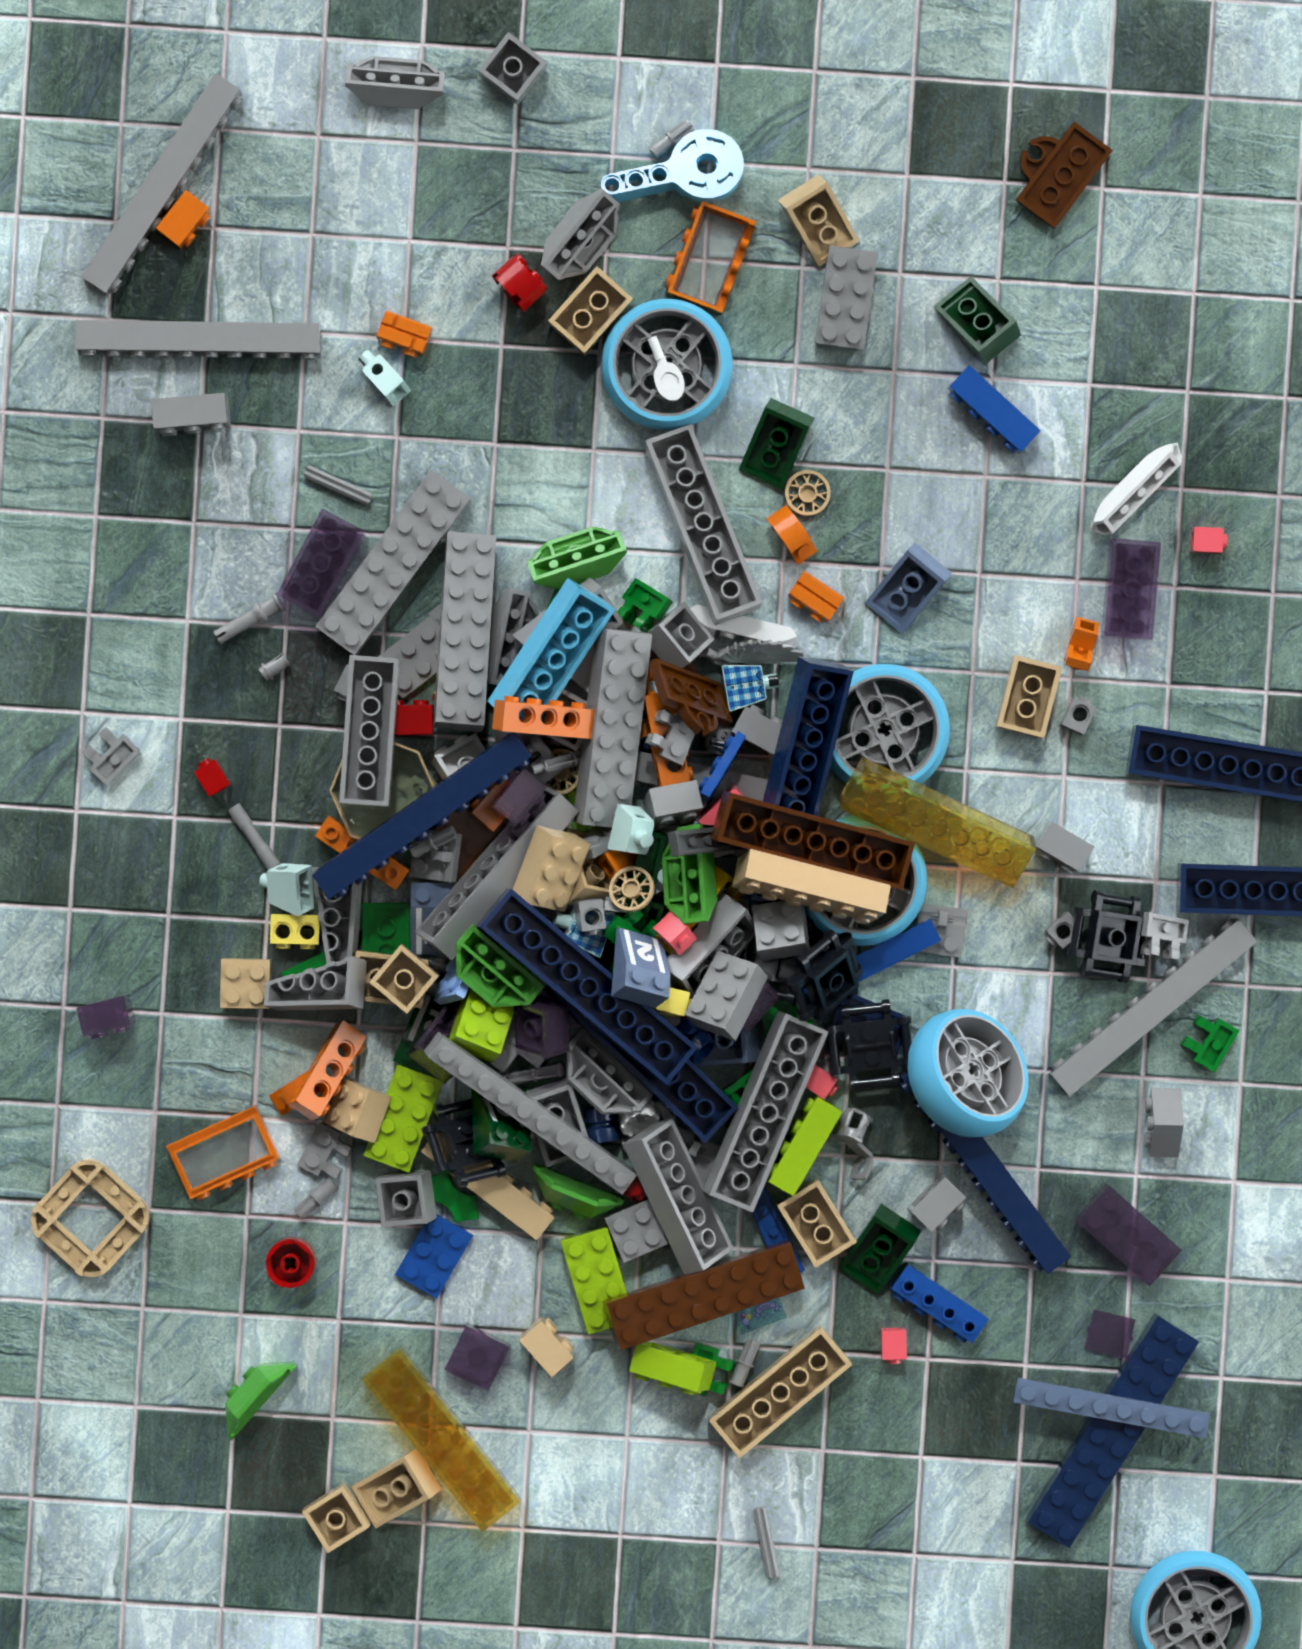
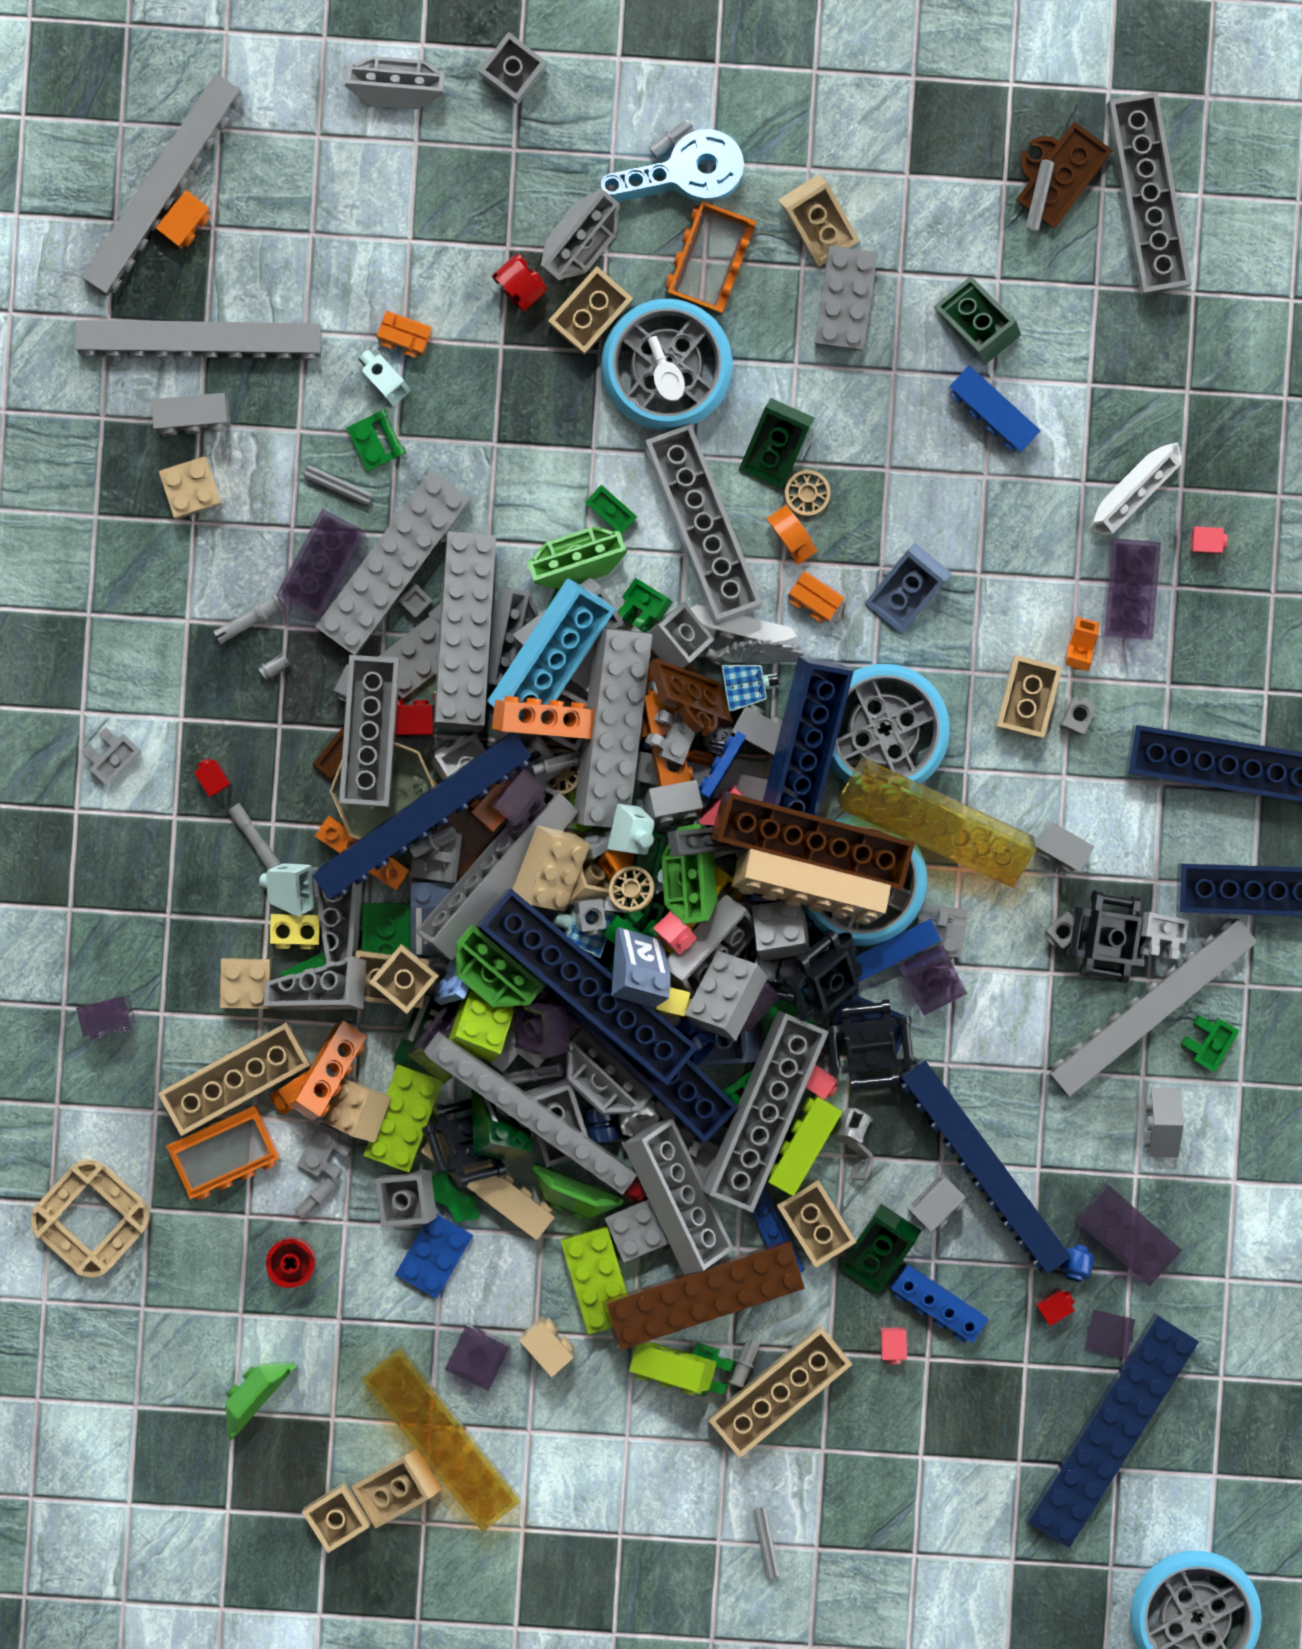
(190, 487): none -> tan brick
(234, 1078): none -> tan brick
(331, 757): none -> reddish brown tile
(368, 443): none -> green plate
(415, 600): none -> light grey plate
(611, 509): none -> green plate
(701, 757): none -> orange axle
(759, 1315): clear light blue tile -> none
(932, 979): none -> clear purple brick
(967, 1073): wheel -> none
(1039, 195): none -> light grey axle
(1056, 1306): none -> red brick
(1079, 1265): none -> blue head
(1111, 1407): sand blue plate -> none
(1149, 193): none -> light grey brick

